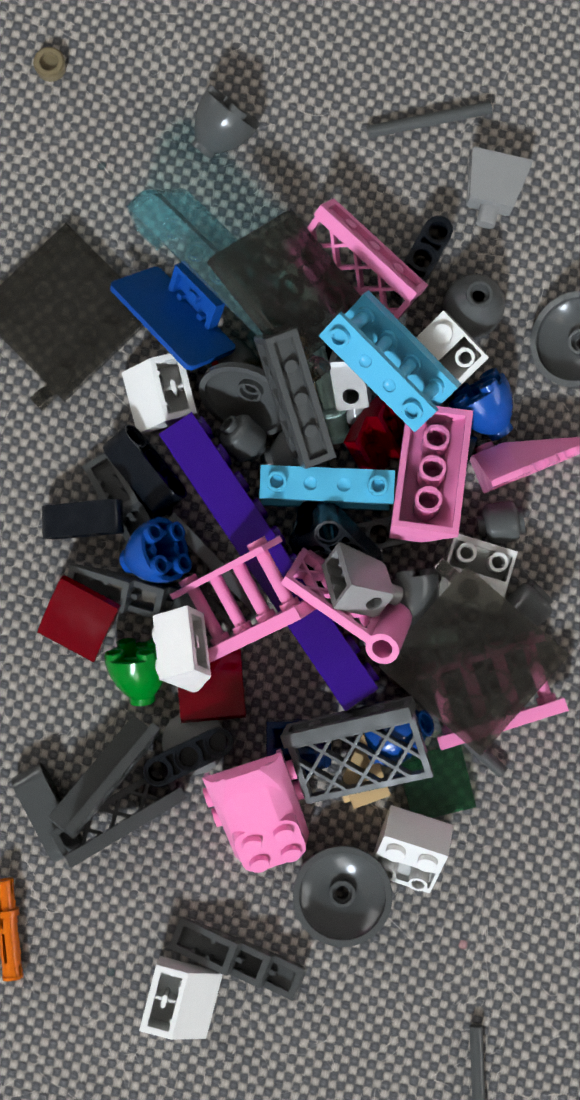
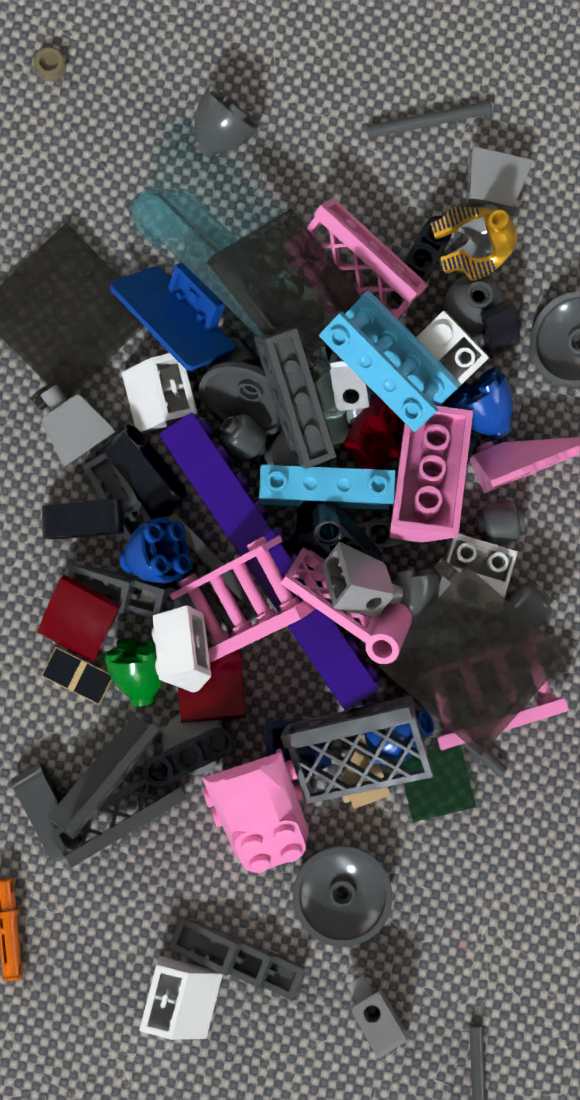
(72, 425): none -> light grey torso
(77, 675): none -> black tile
(382, 1031): none -> light grey torso
(413, 848): white slope -> none
(489, 243): none -> pearl gold piece
(500, 328): none -> black slope

